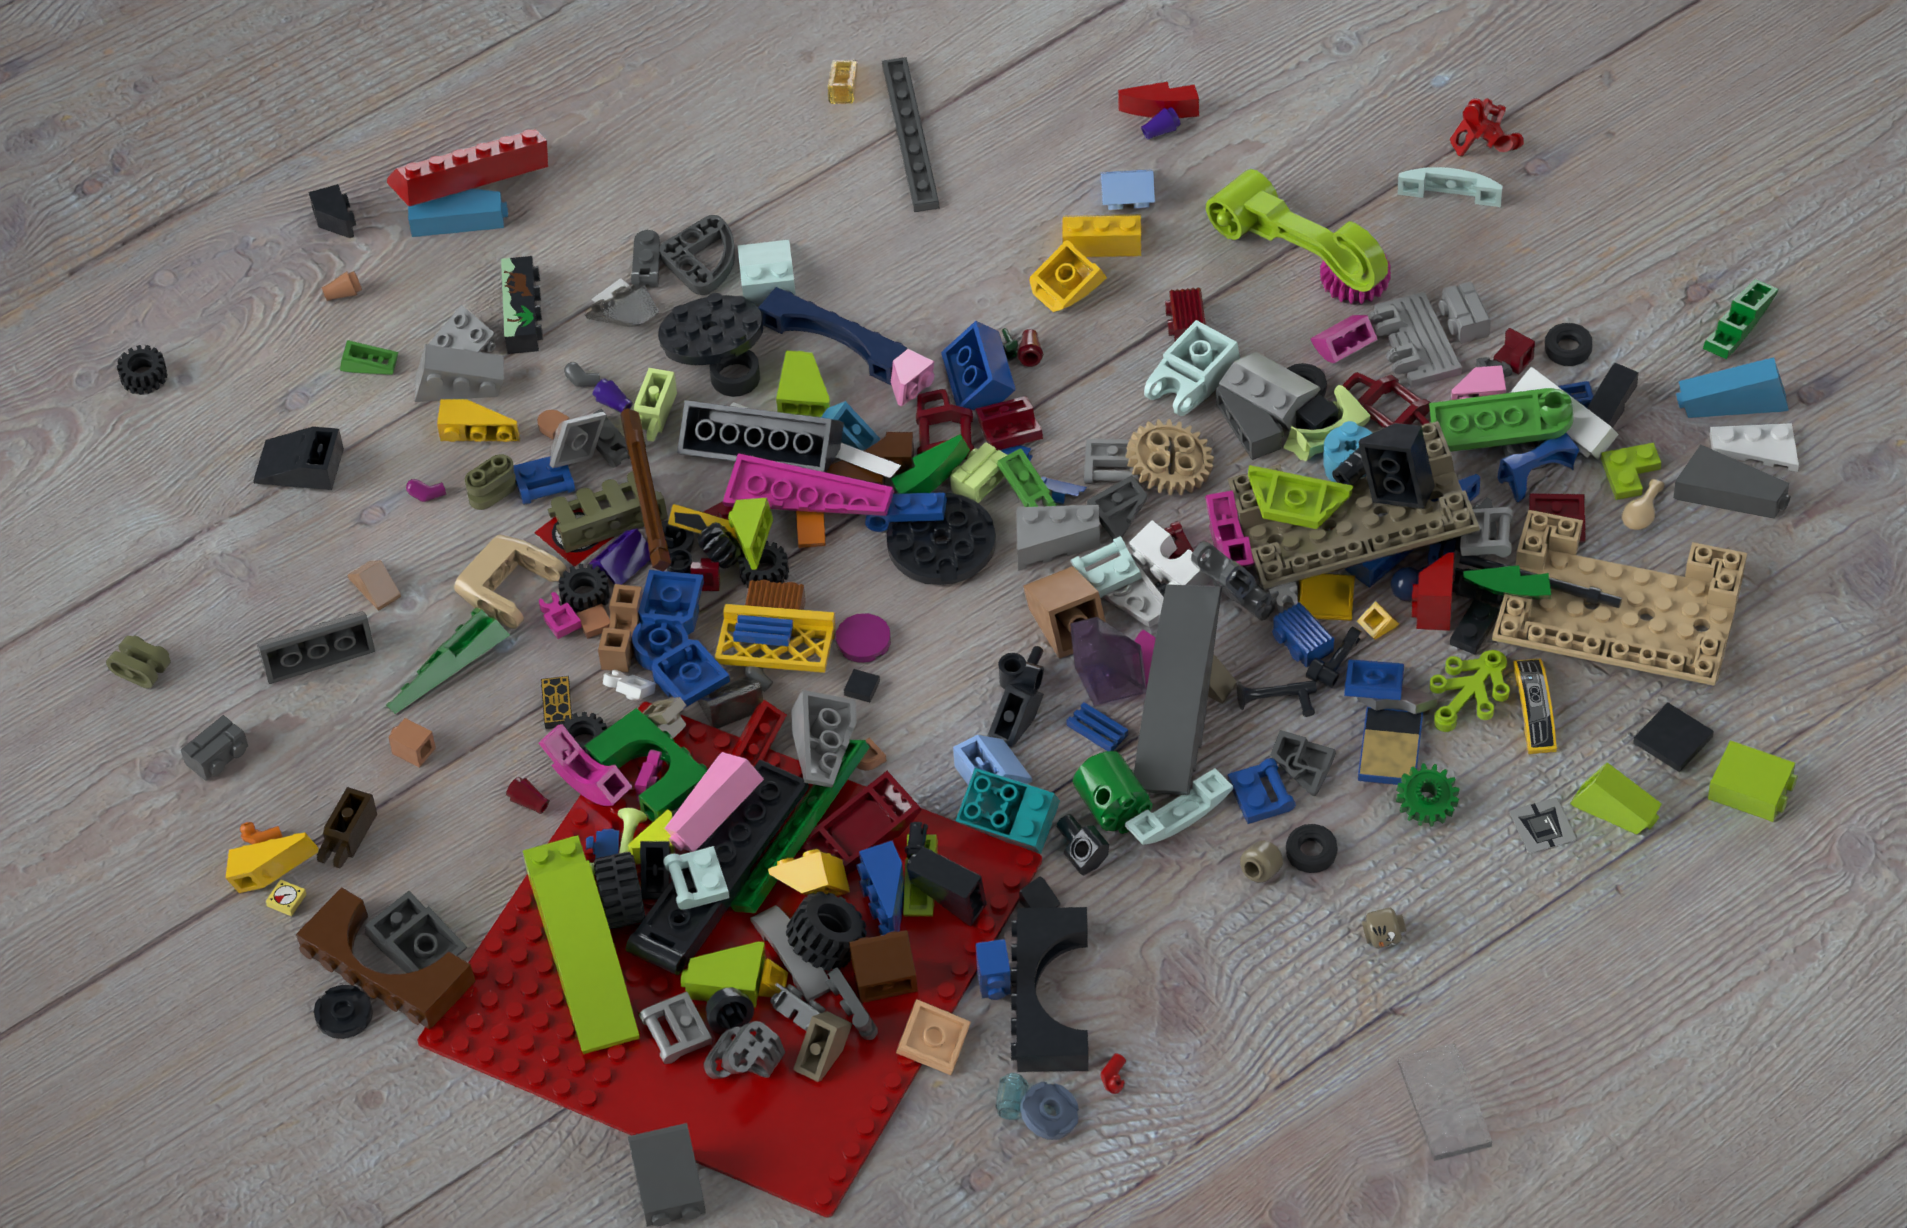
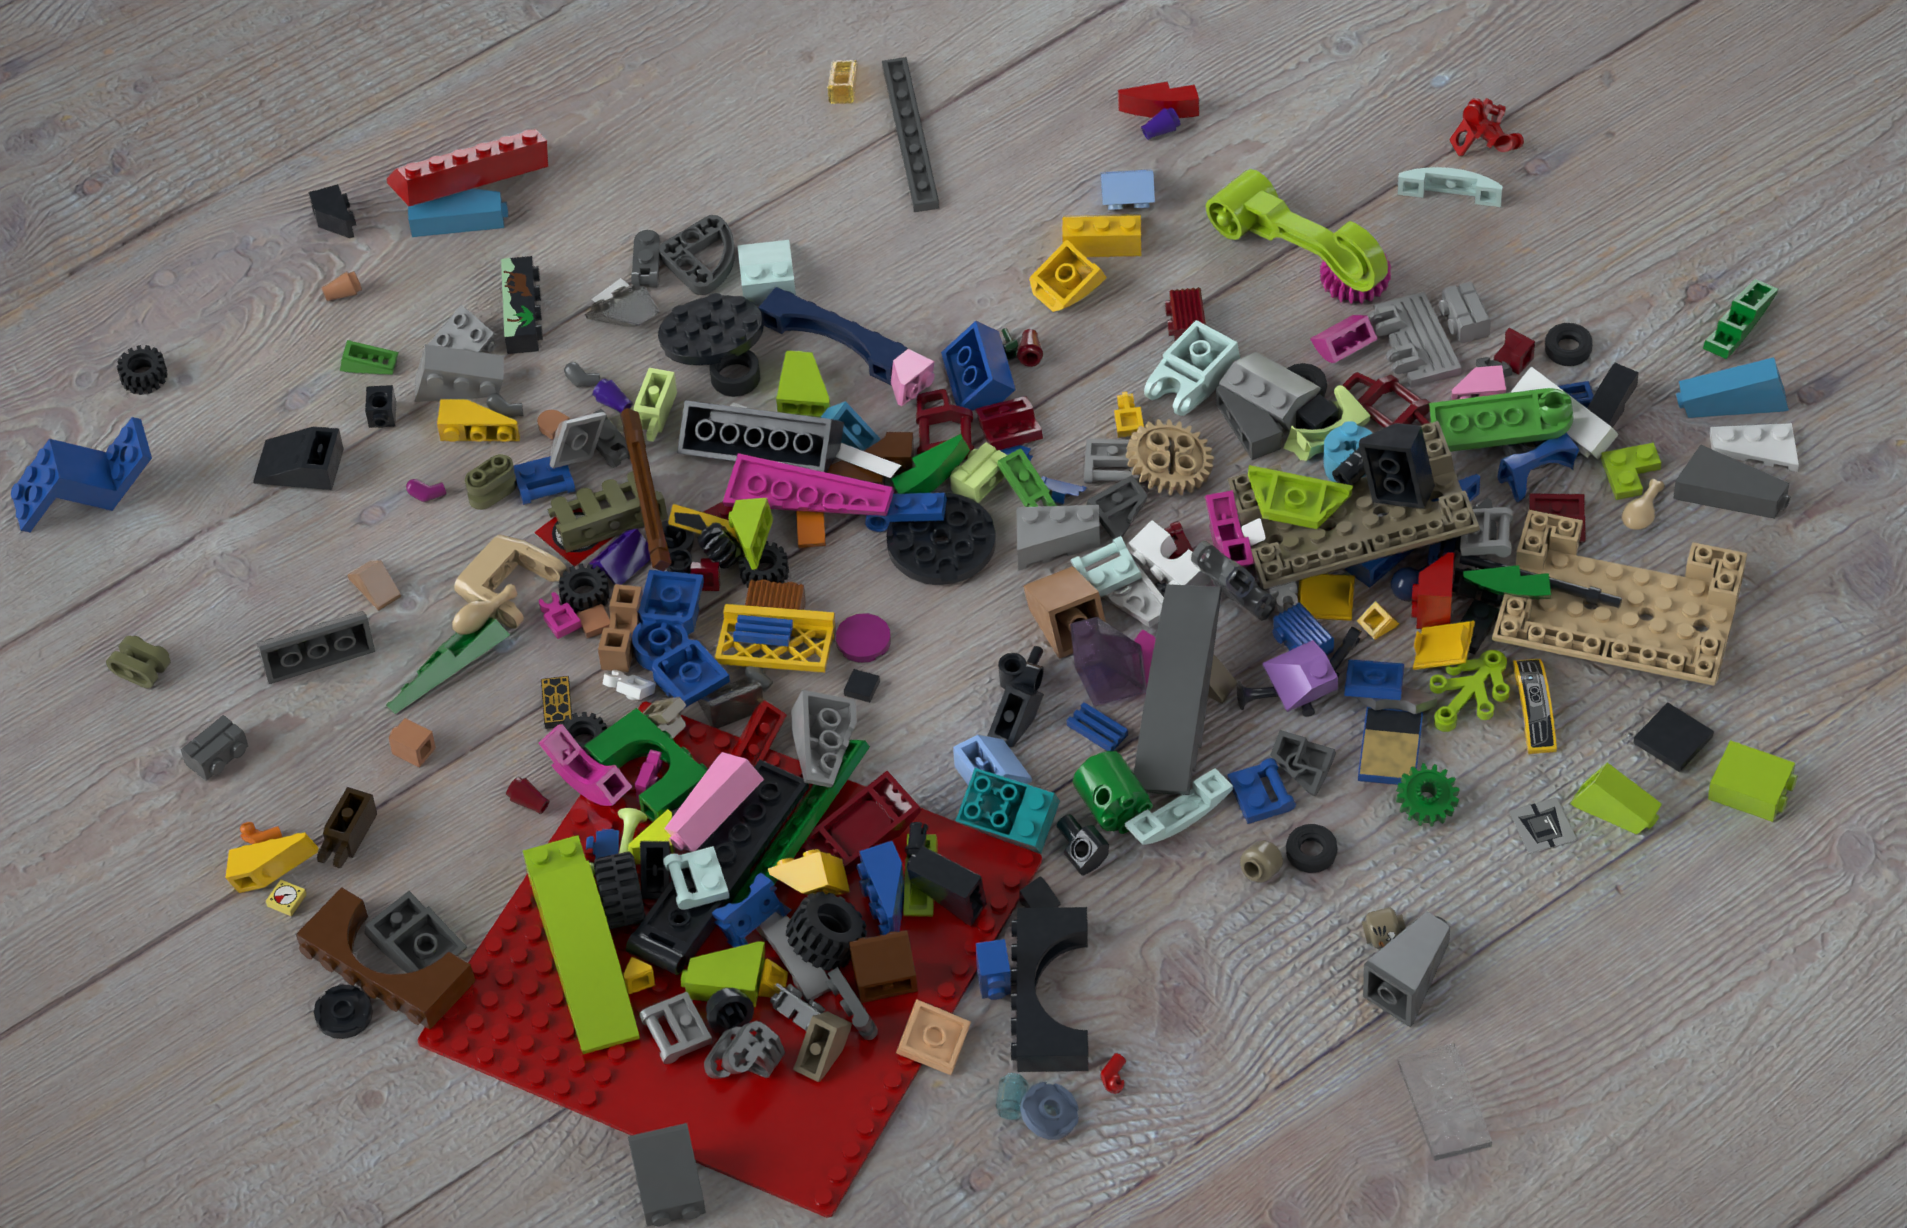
(81, 474): none -> blue bracket
(380, 406): none -> black brick
(476, 613): none -> tan piece
(498, 404): none -> dark grey arm
(638, 976): none -> yellow slope
(742, 918): none -> blue piece
(872, 758): nougat tile -> none
(1127, 416): none -> yellow plate
(1254, 531): none -> white sticker
(1301, 675): none -> medium lavender slope
(1405, 968): none -> slope
(1442, 645): none -> yellow piece

